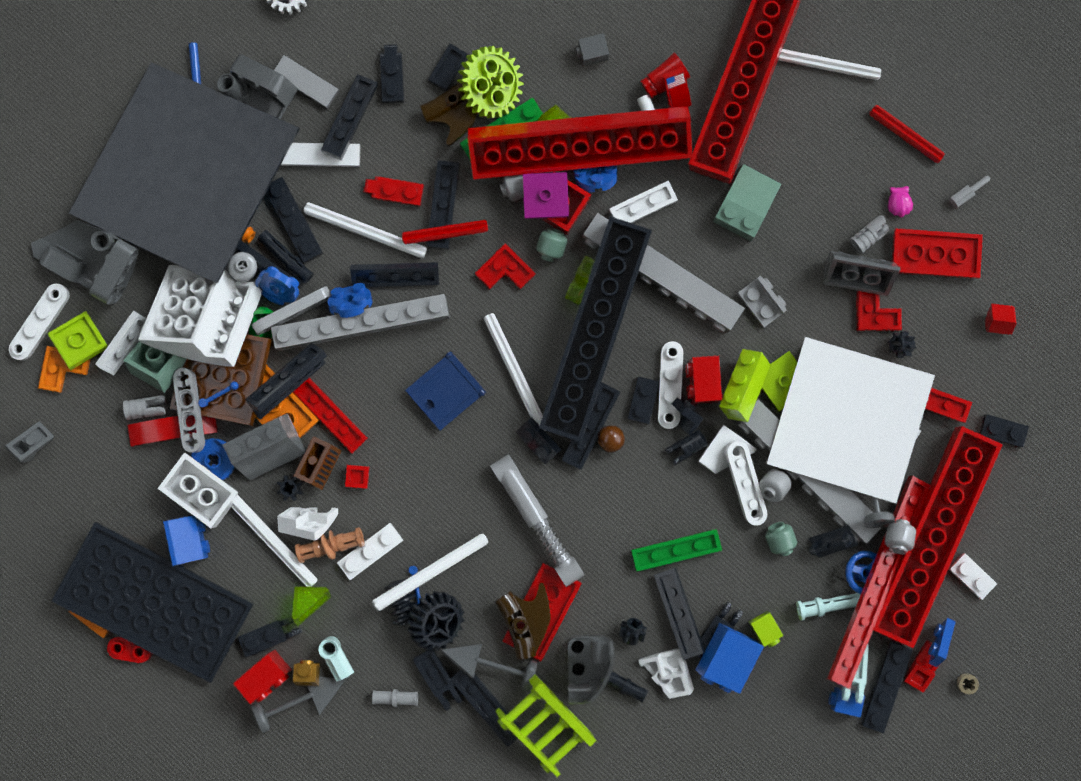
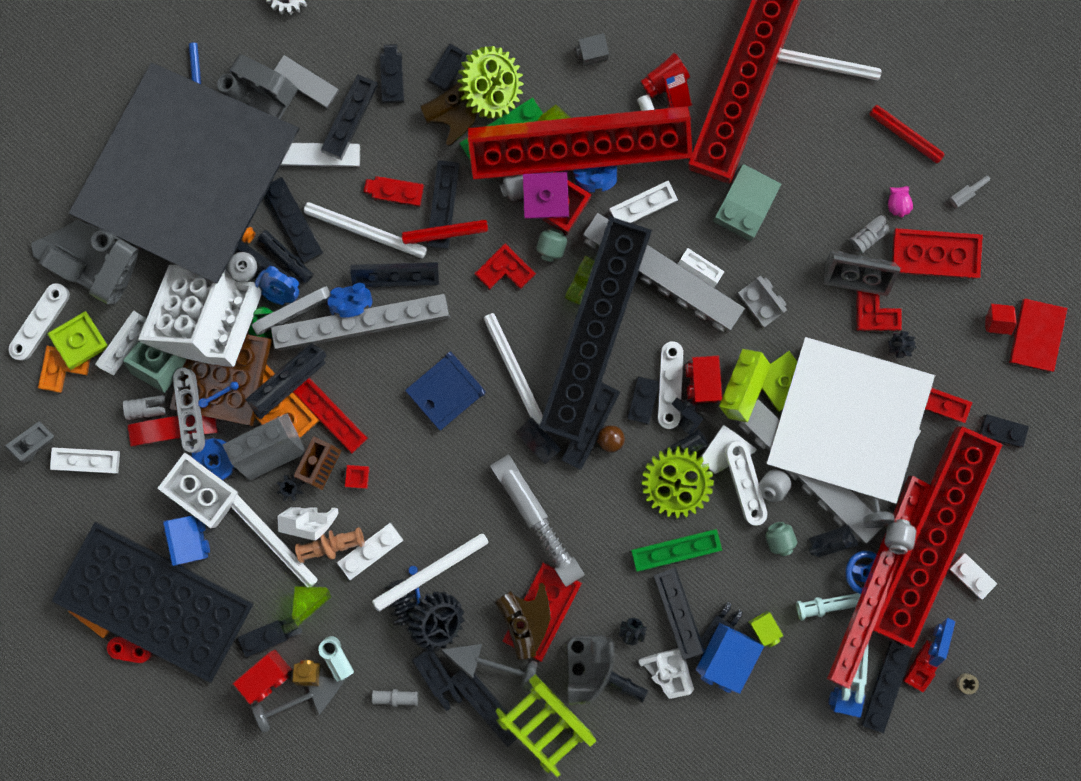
(85, 460): none -> white plate
(683, 463): none -> lime gear
(700, 268): none -> white plate
(1038, 335): none -> red tile

